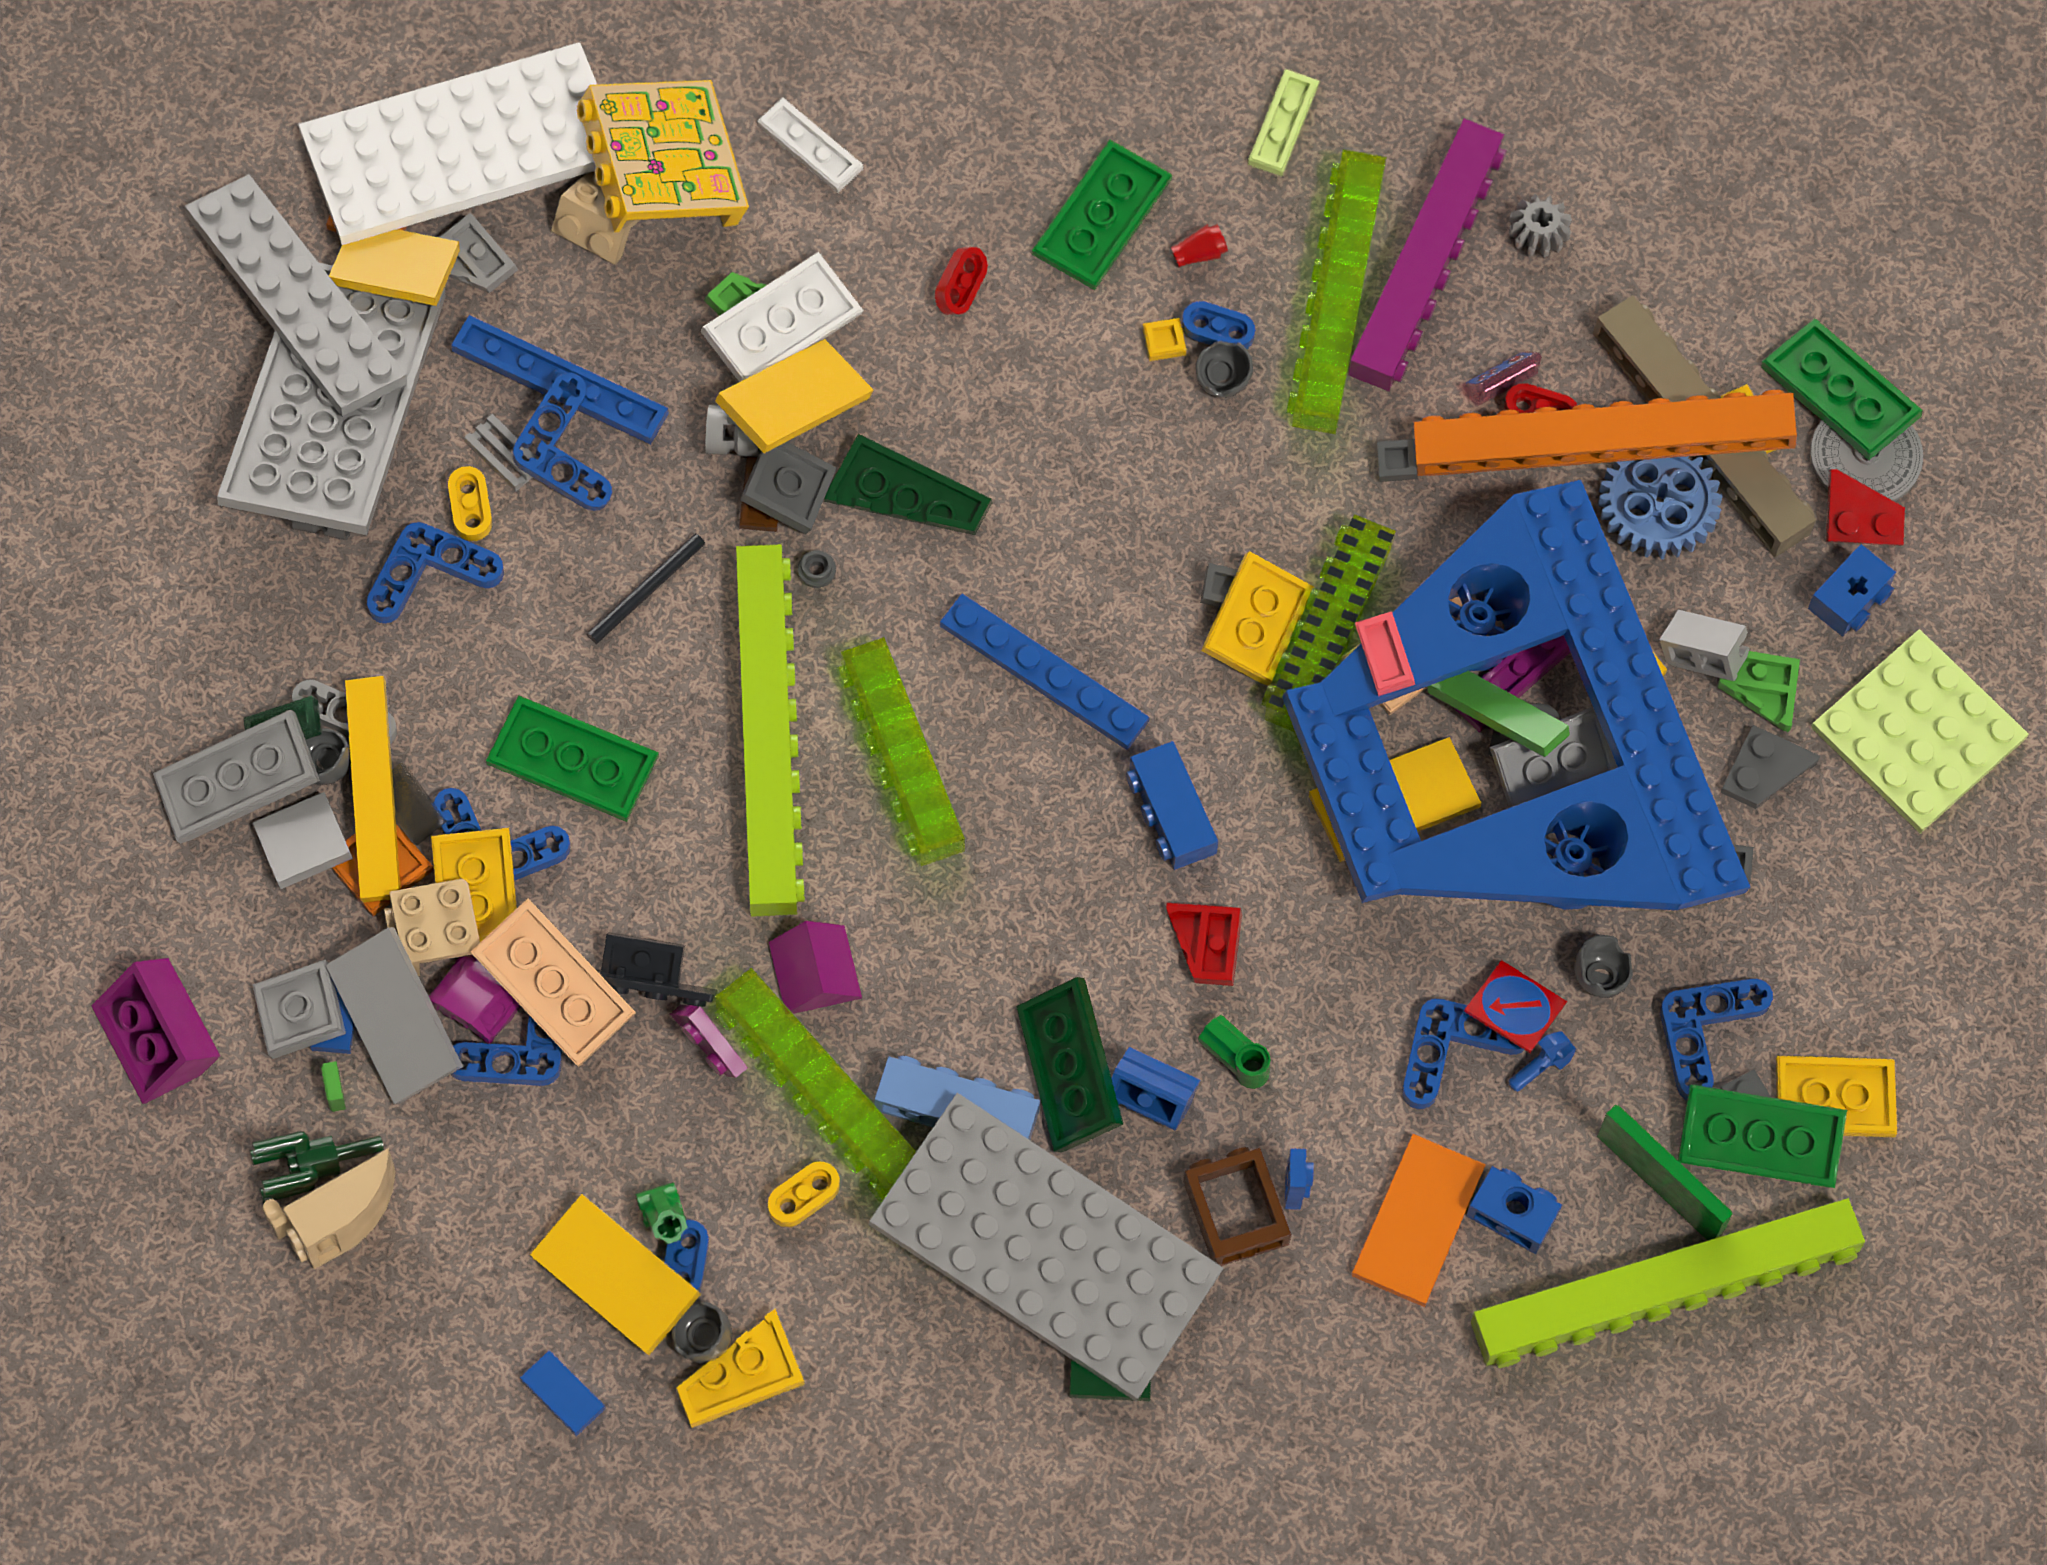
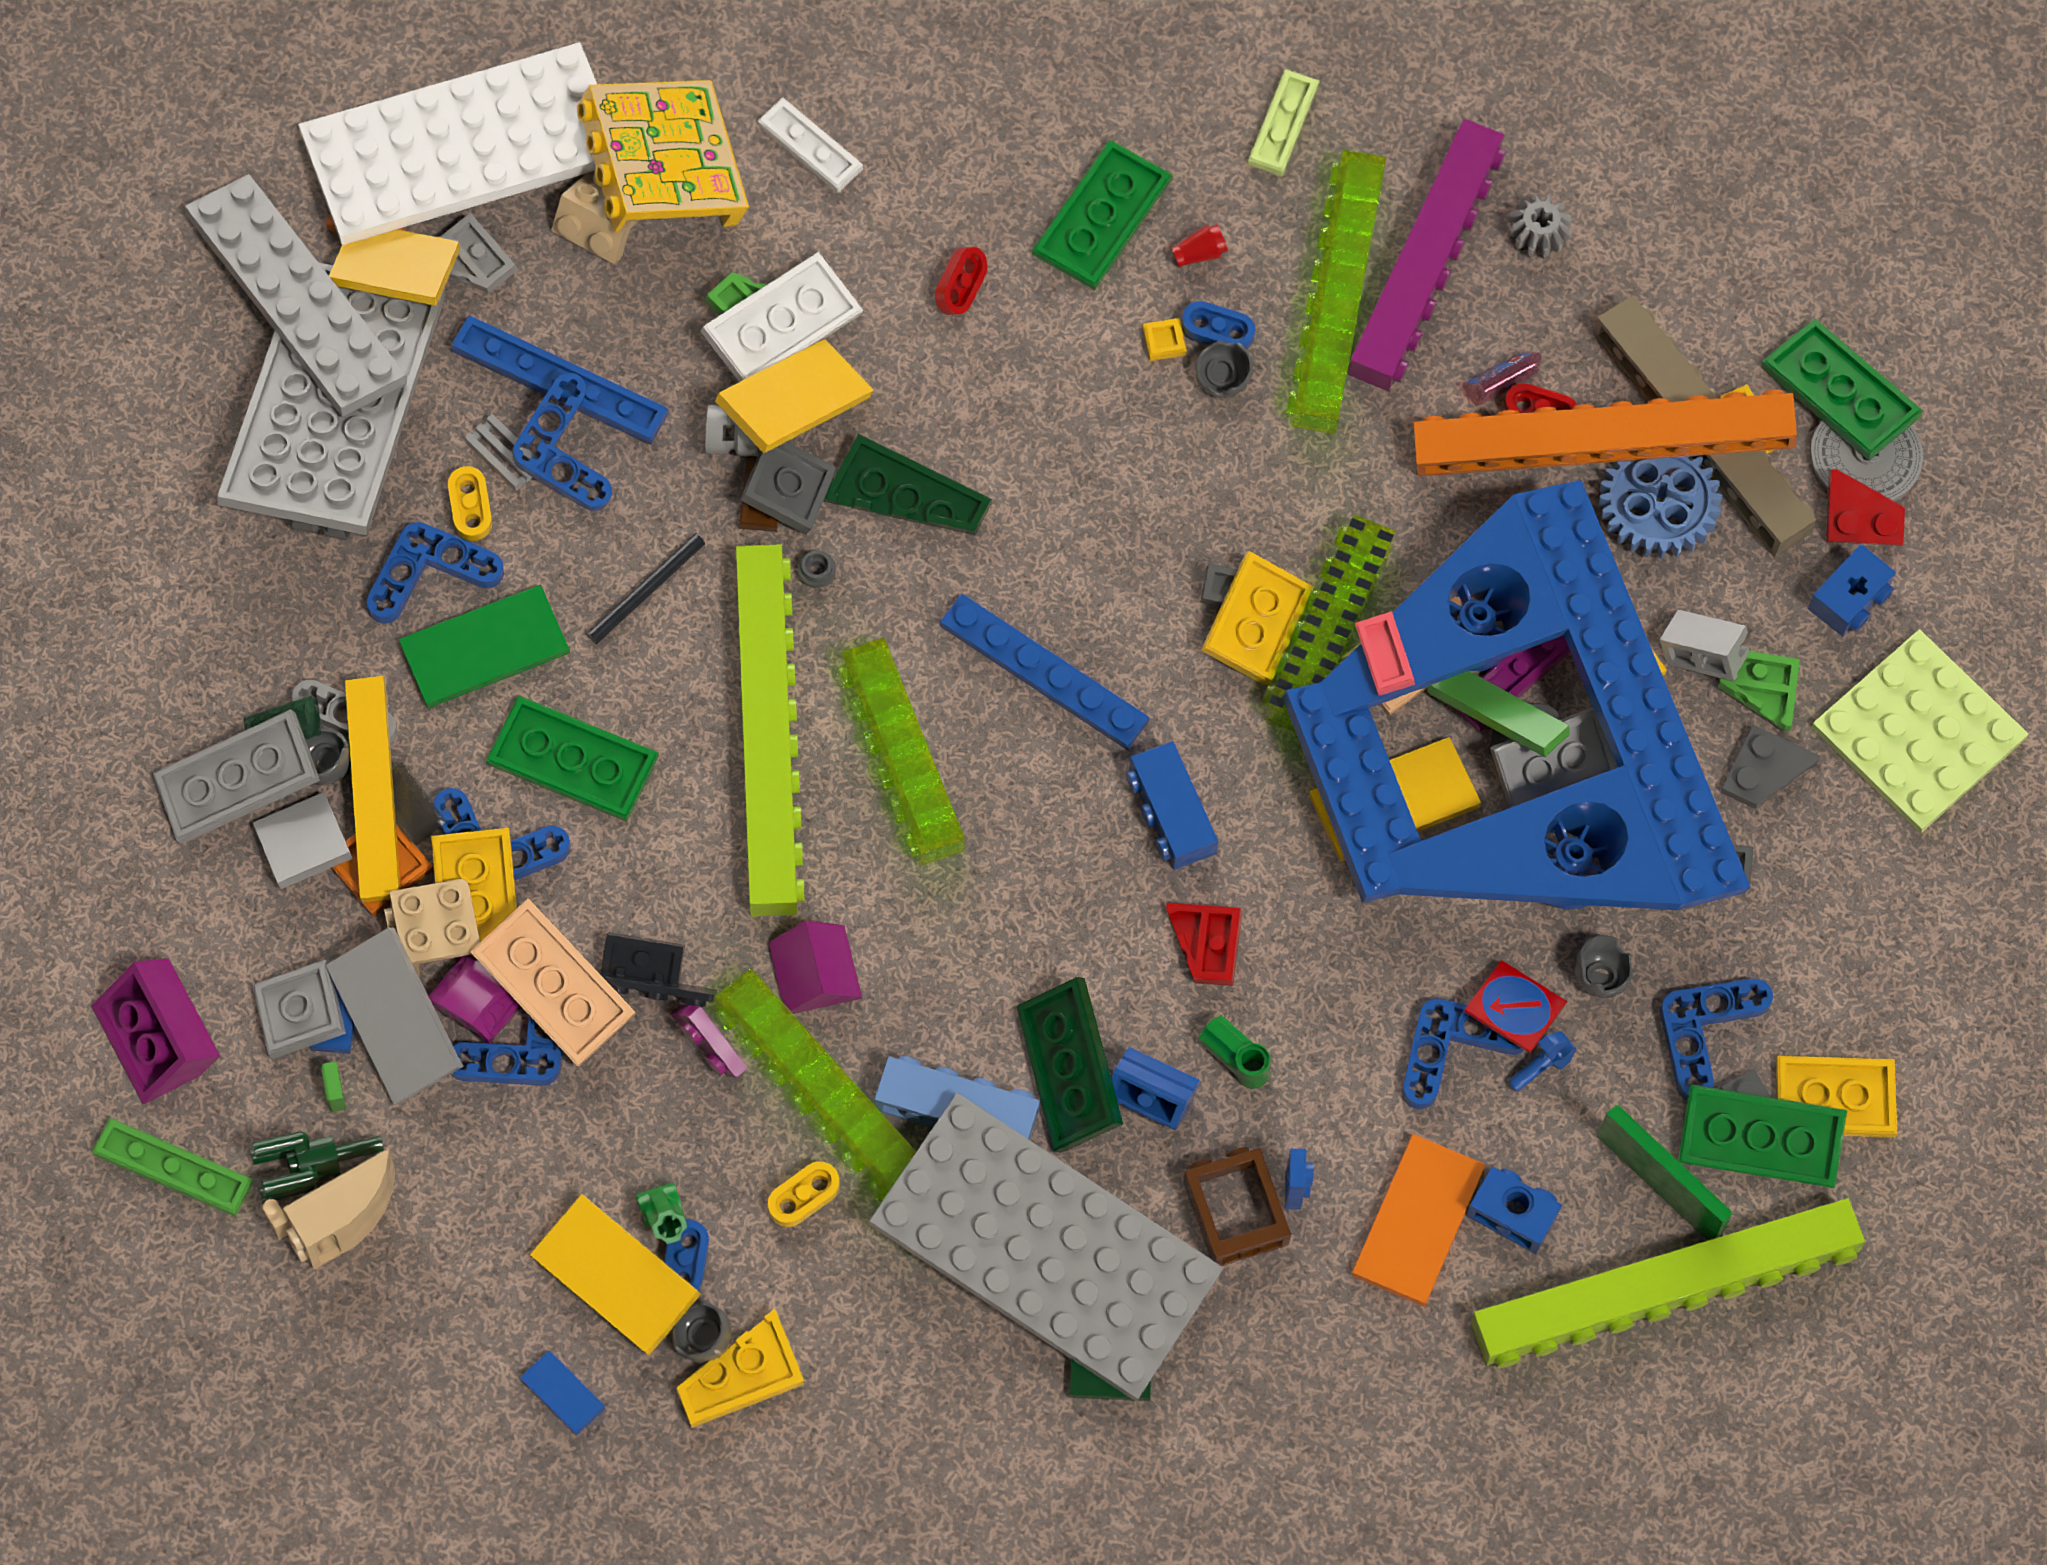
(172, 1167): none -> bright green tile
(484, 646): none -> green tile
(1397, 460): dark grey plate -> none

